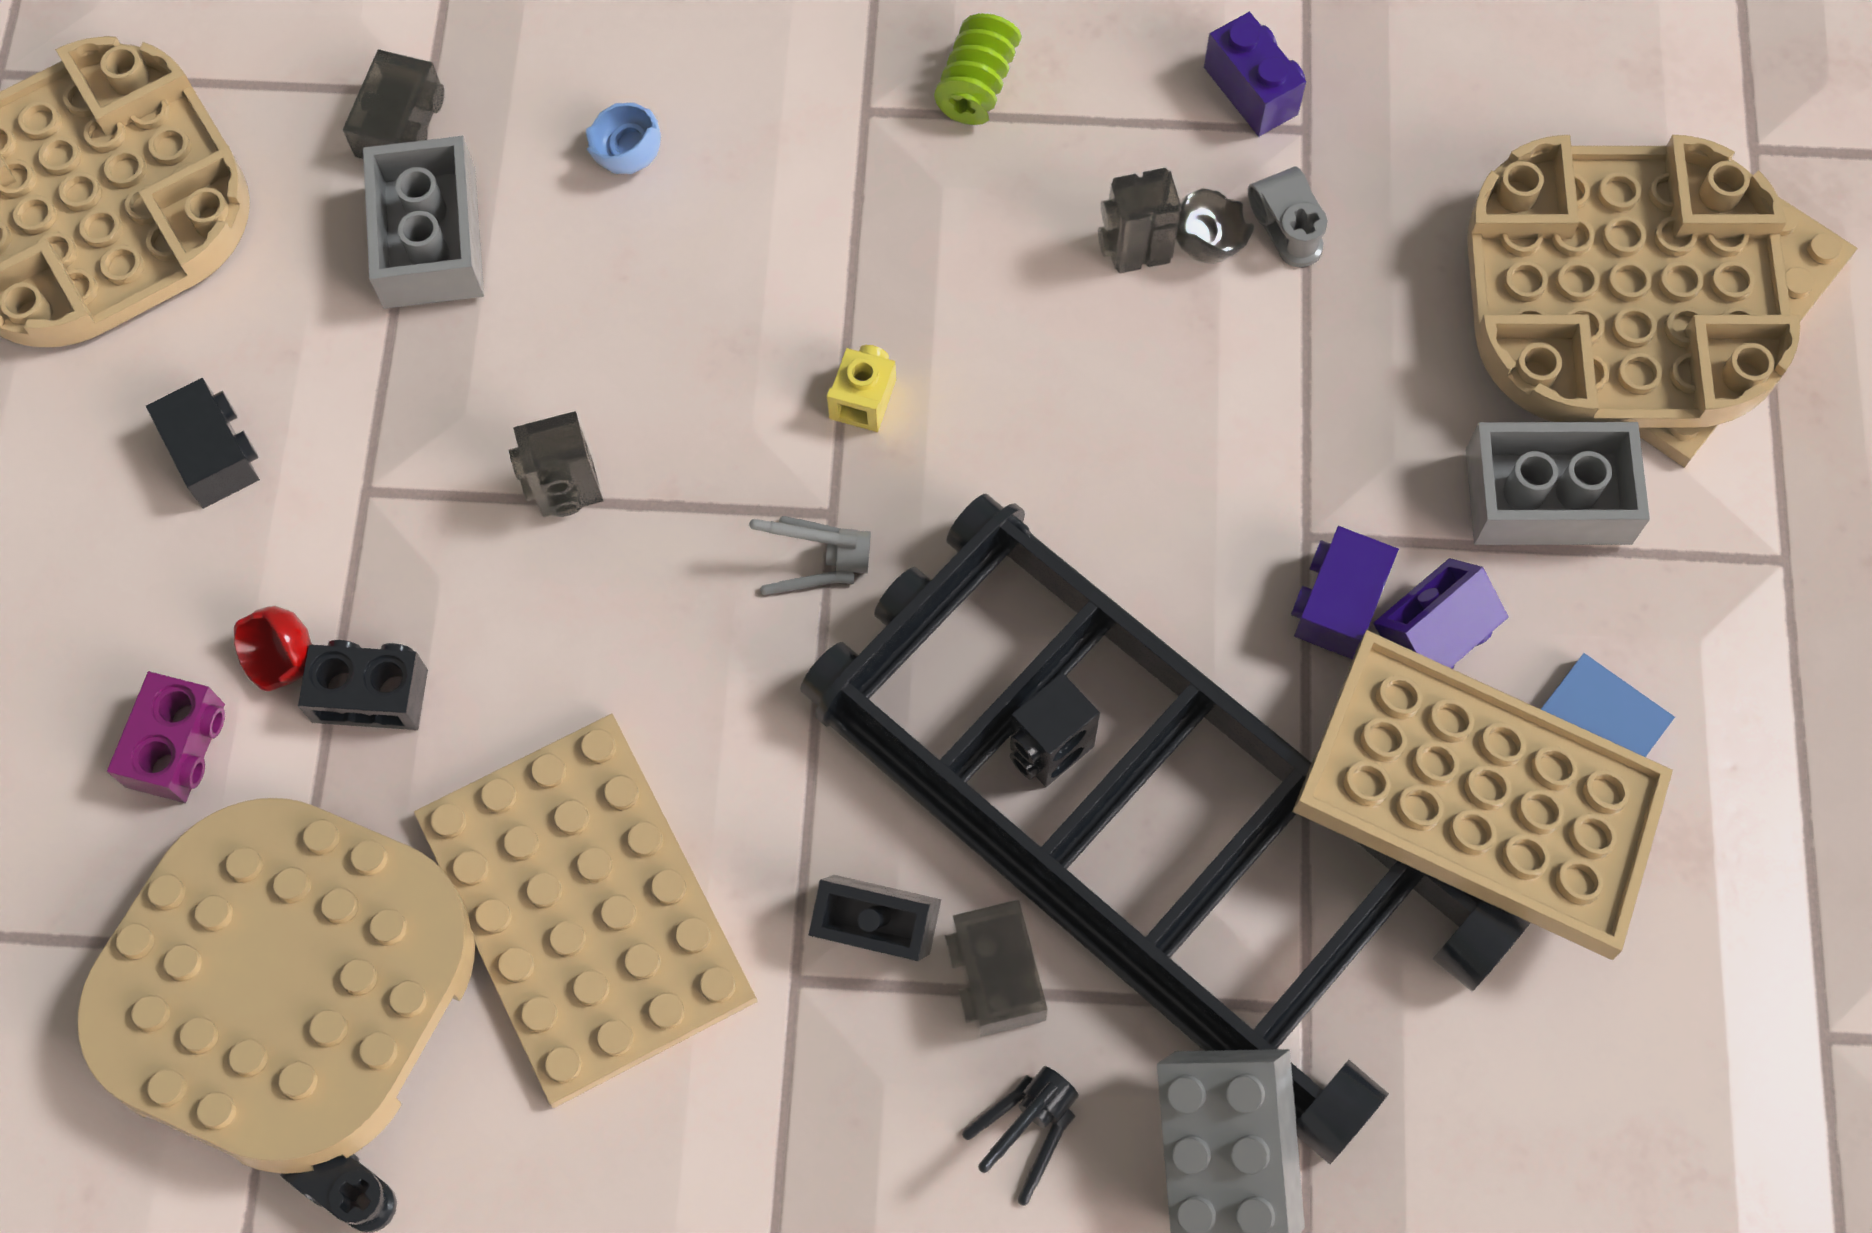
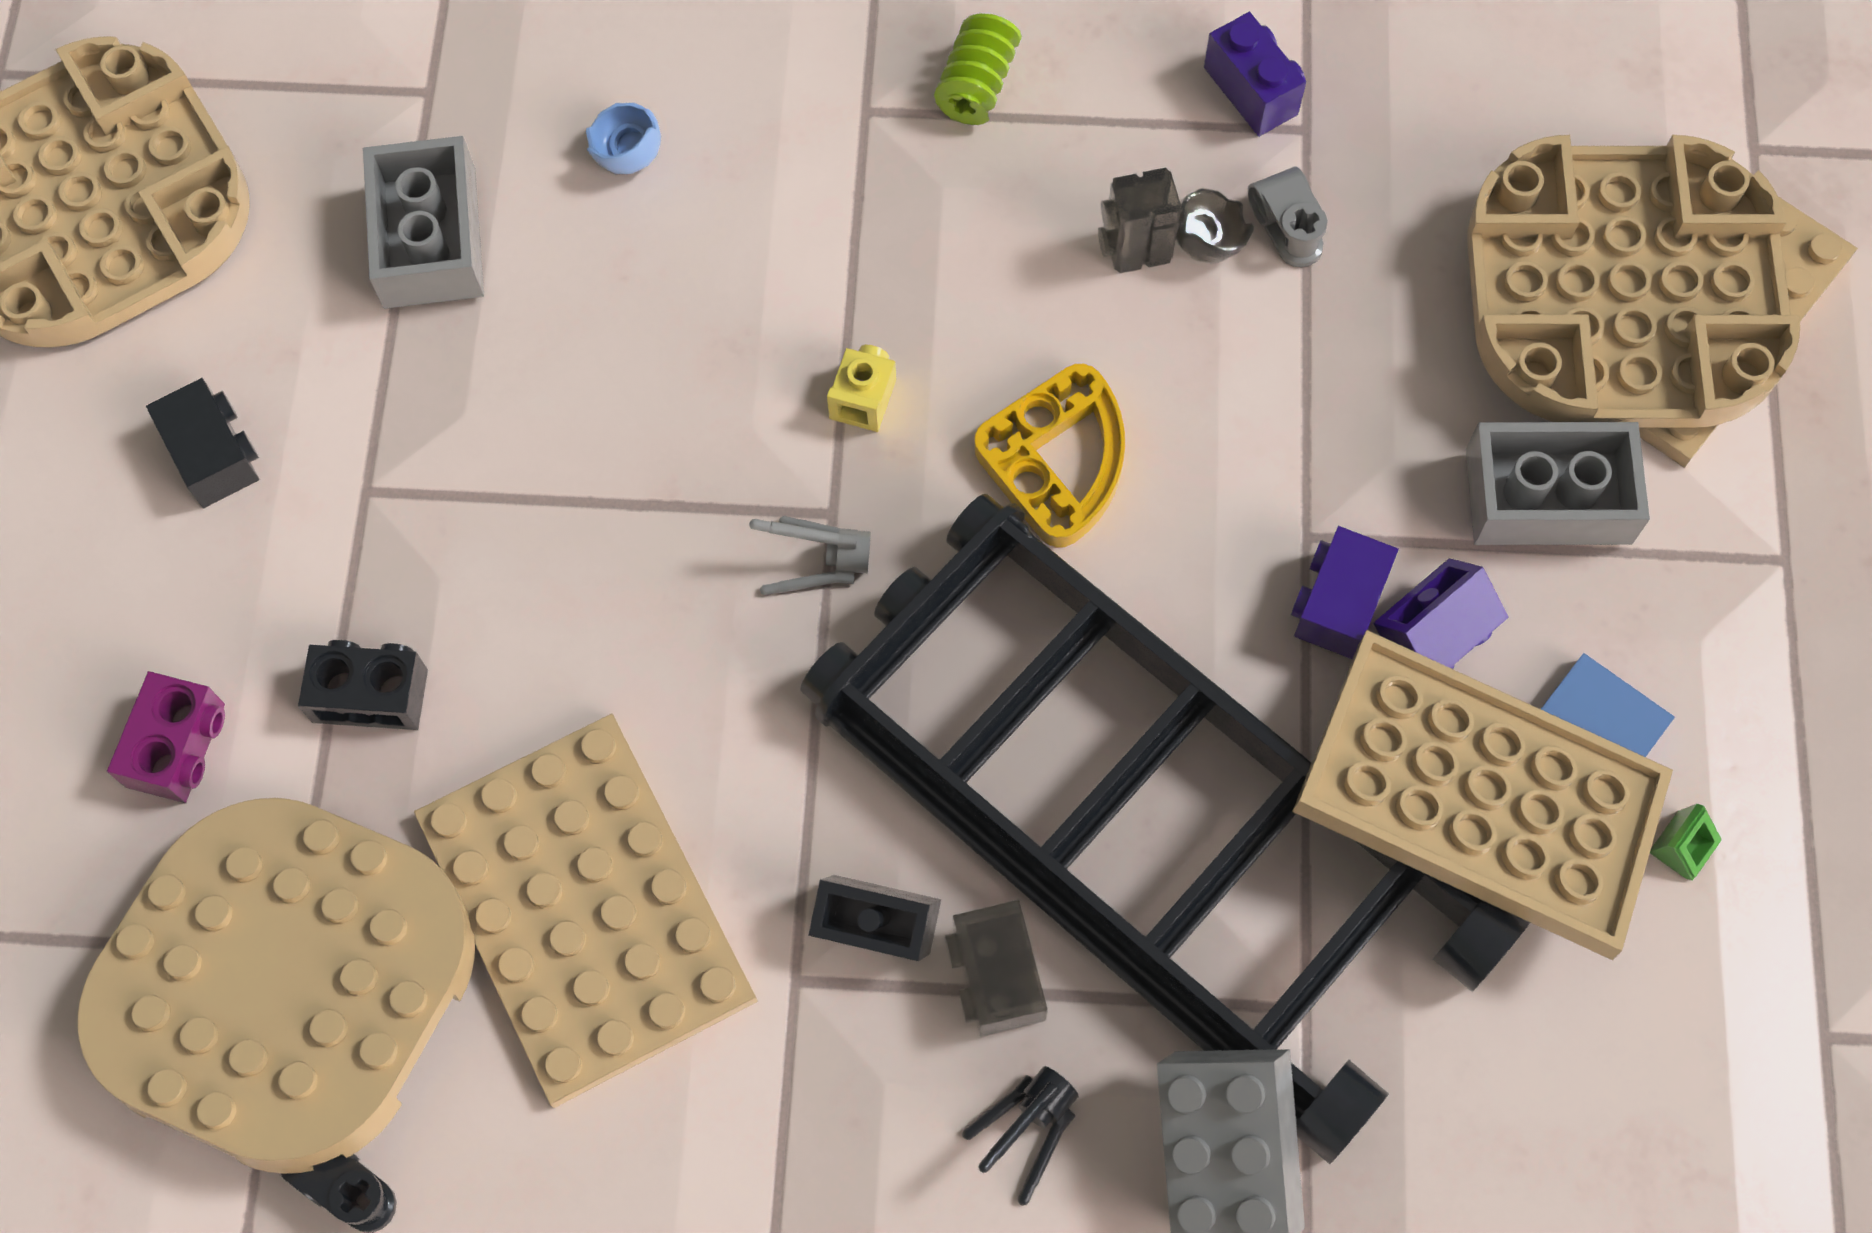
(272, 647): red hair -> none
(394, 102): clear smoke brick -> none
(555, 465): clear smoke brick -> none
(1023, 457): none -> yellow beam
(1053, 731): black brick -> none
(1687, 841): none -> bright green slope

